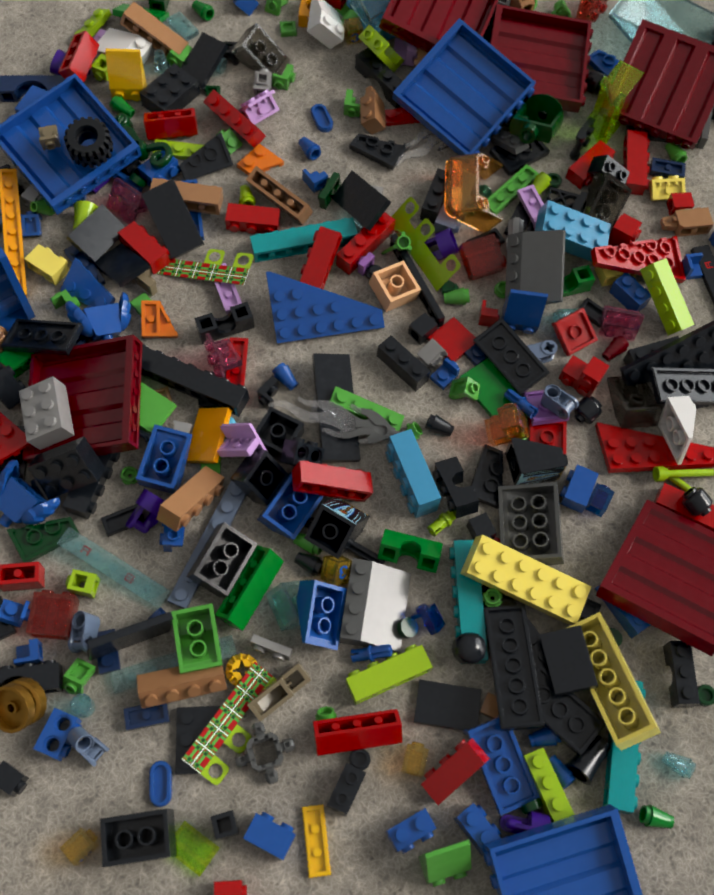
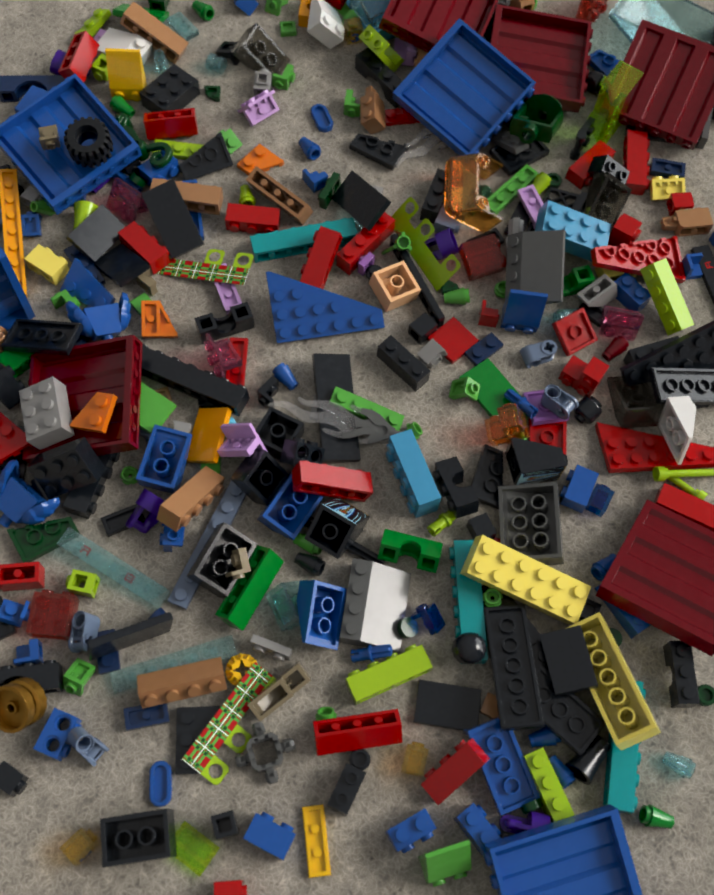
(78, 705): clear light blue wheel -> none
(96, 413): none -> orange wing
(179, 60): bright green bracket -> none
(196, 638): bright green slope -> none
(204, 58): black tile -> none
(234, 118): red brick -> none
(240, 561): none -> dark tan bracket
(336, 570): clear yellow brick -> none
(438, 425): black cone -> none
(445, 373): blue bracket -> none
(511, 356): black tile -> none
(561, 9): bright green plant -> none
(599, 292): none -> light grey slope
(601, 567): none -> blue cone
(676, 153): bright green cone -> none
(697, 501): black head -> none

